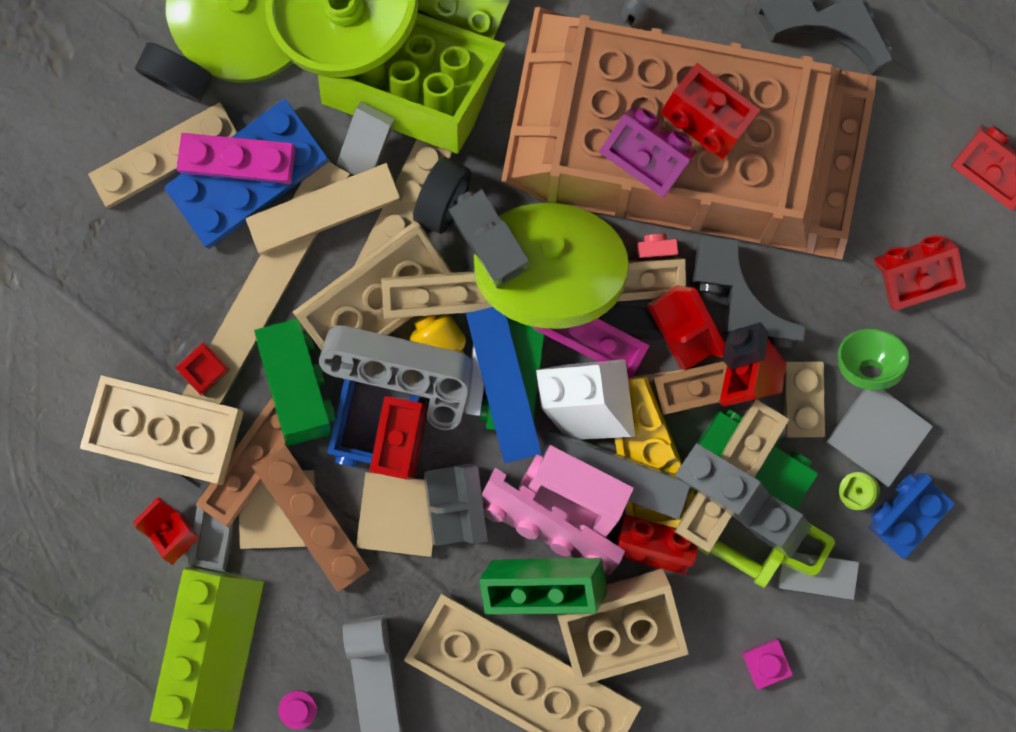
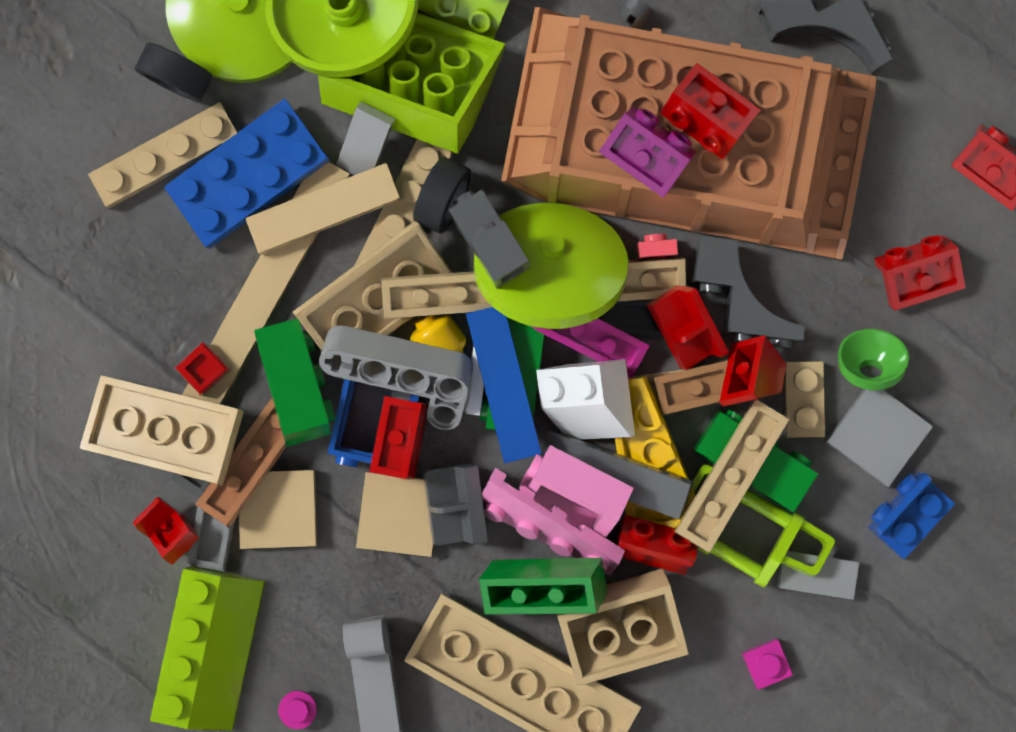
(236, 158): dark pink plate -> none
(310, 517): nougat plate -> none
(744, 500): dark grey arch -> none
(745, 346): black plate -> none
(859, 491): lime tile -> none

